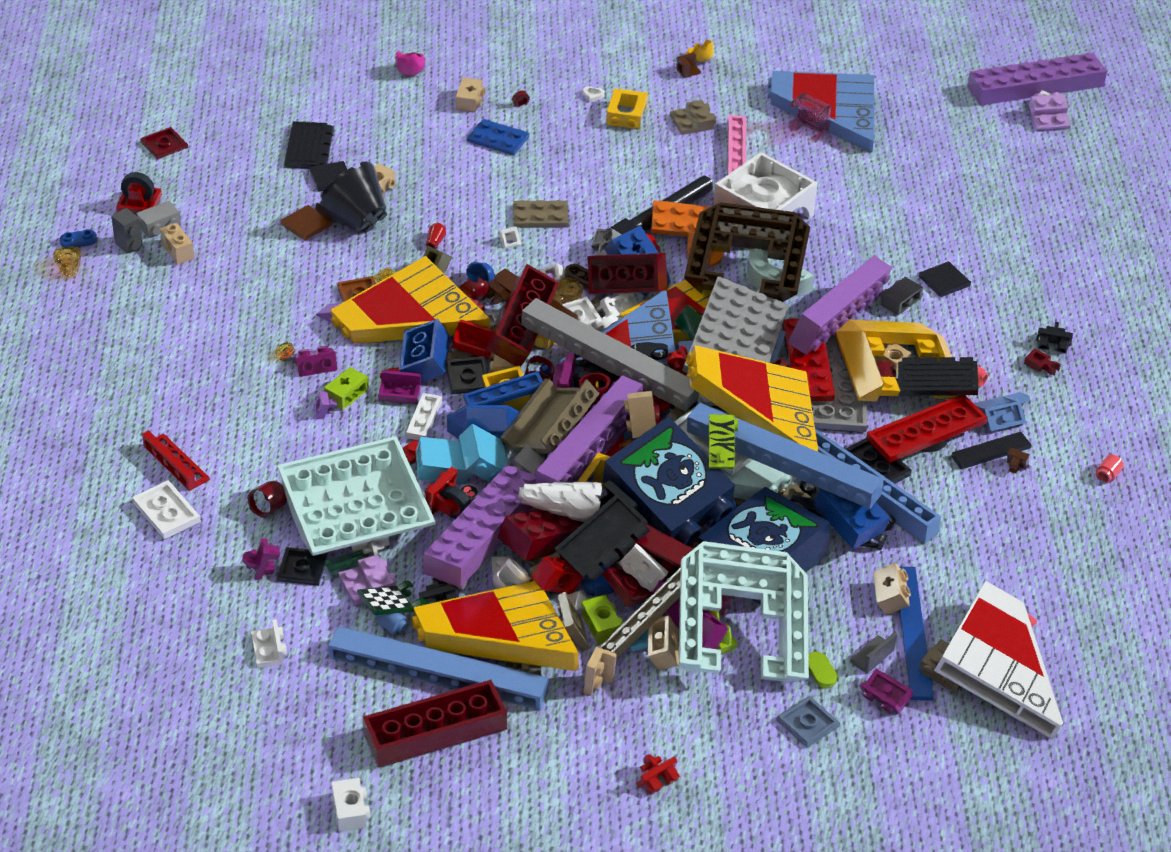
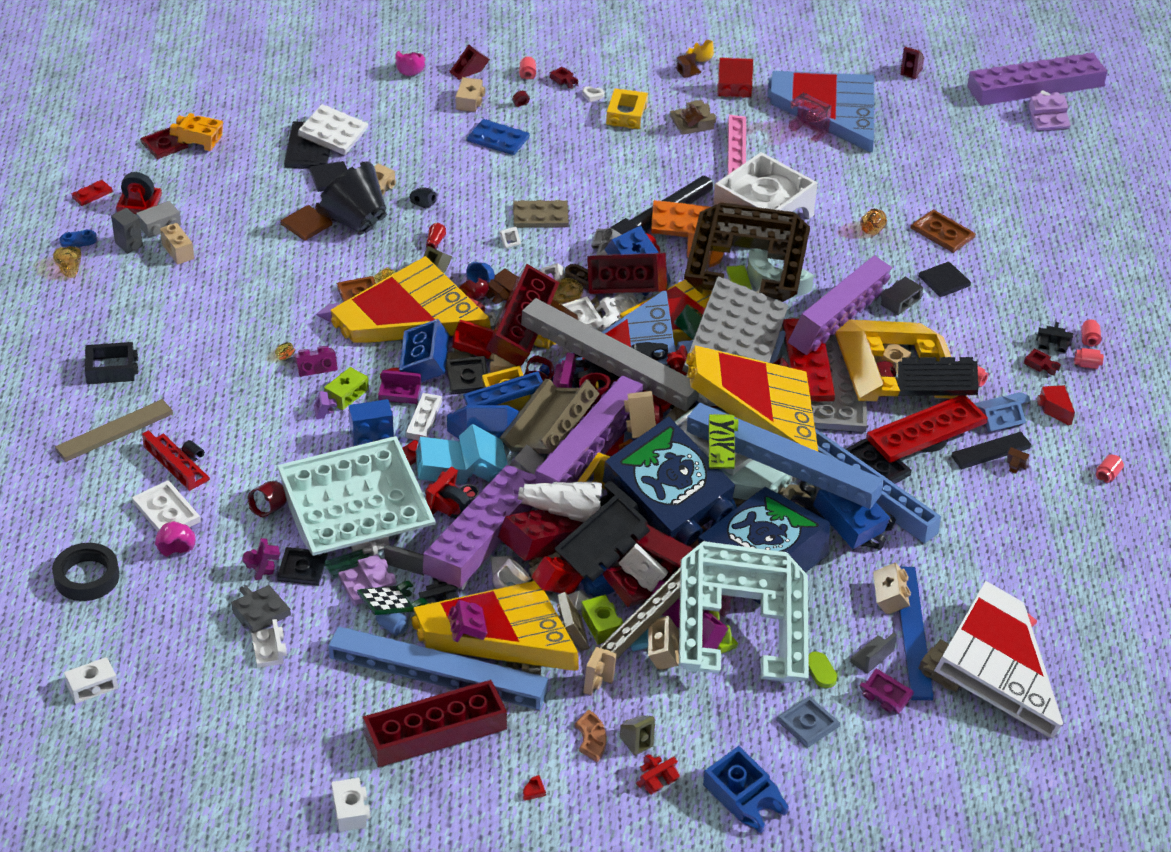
(82, 553): none -> black tyre
(91, 680): none -> white brick
(92, 192): none -> red plate
(110, 373): none -> black window
(113, 430): none -> dark tan tile
(175, 538): none -> dark pink hair
(192, 449): none -> black hinge
(197, 130): none -> light orange hips
(259, 607): none -> dark grey plate
(333, 129): none -> white plate
(370, 422): none -> blue brick
(404, 559): none -> dark grey panel
(423, 197): none -> black piece
(467, 619): none -> magenta bracket
(469, 63): none -> dark red slope
(527, 68): none -> coral brick
(534, 789): none -> red tile
(563, 76): none -> dark red plate
(593, 735): none -> nougat tile
(638, 733): none -> olive slope
(691, 115): none -> reddish brown tile
(735, 77): none -> red slope
(738, 275): none -> lime tile
(744, 788): none -> blue brick
(873, 221): none -> clear orange head
(911, 63): none -> dark red slope
(943, 231): none -> dark orange tile
(1056, 403): none -> red slope
(1088, 358): none -> coral brick
(1091, 333): none -> coral brick

